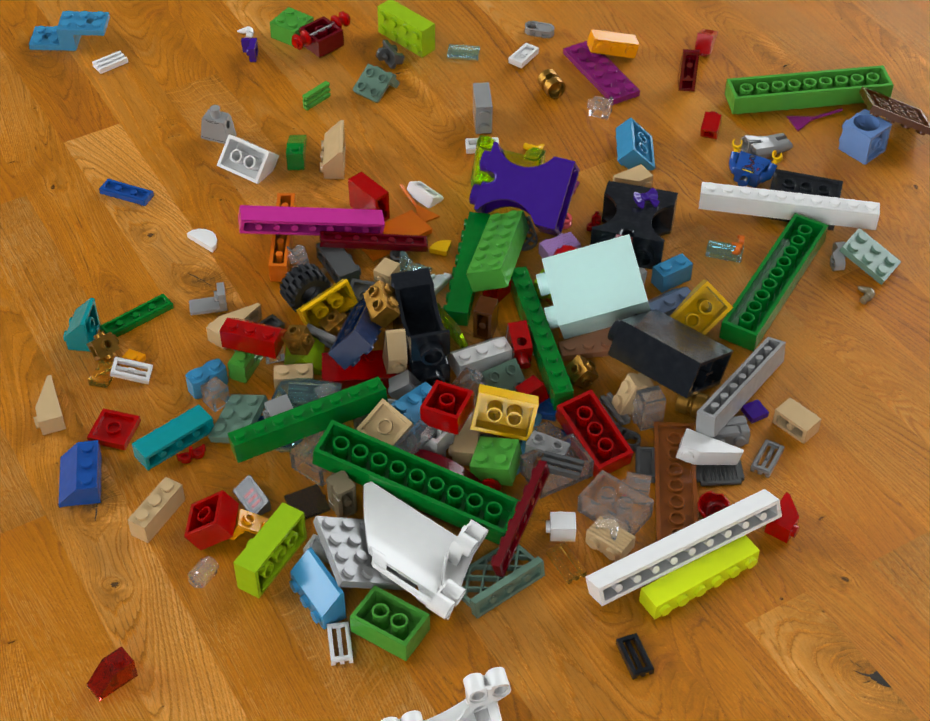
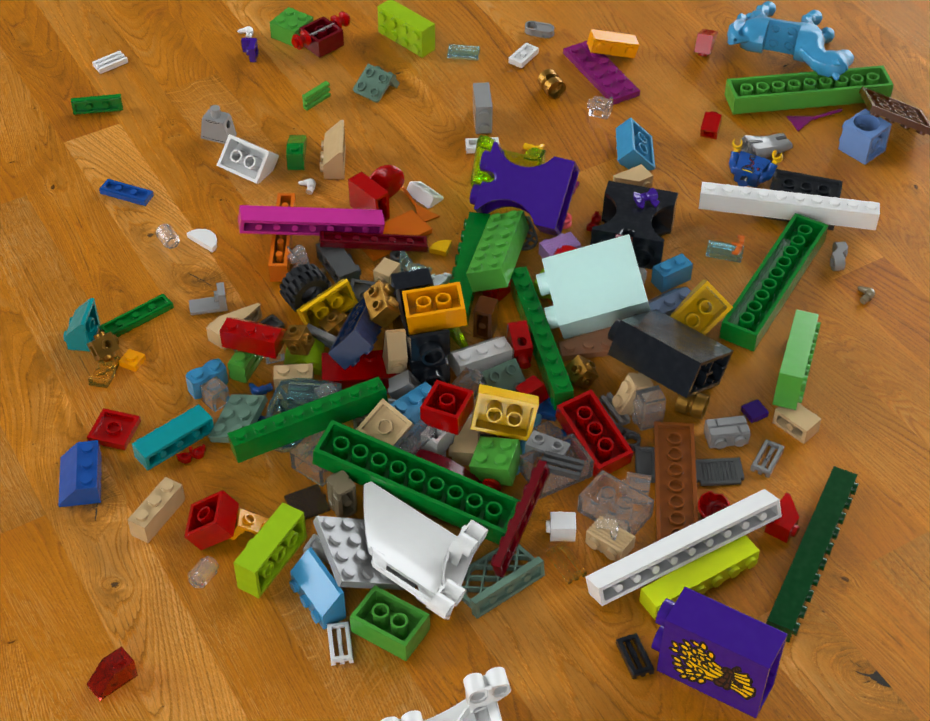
(48, 410): tan slope -> none
(69, 30): dark azure bracket -> none
(97, 104): none -> green tile
(129, 375): white tile -> none
(167, 236): none -> clear brick
(252, 496): slope -> none
(261, 390): none -> blue animal
(276, 406): light grey brick -> none
(310, 183): none -> white animal
(389, 54): dark grey hips -> none
(389, 177): none -> red piece
(434, 308): none -> light orange brick
(688, 70): dark red slope -> none
(705, 450): white slope -> none
(718, 650): none -> dark purple brick
(740, 387): light grey brick -> none
(797, 360): none -> bright green brick
(801, 39): none -> dark azure animal
(812, 552): none -> dark green brick
(870, 256): sand green plate -> none

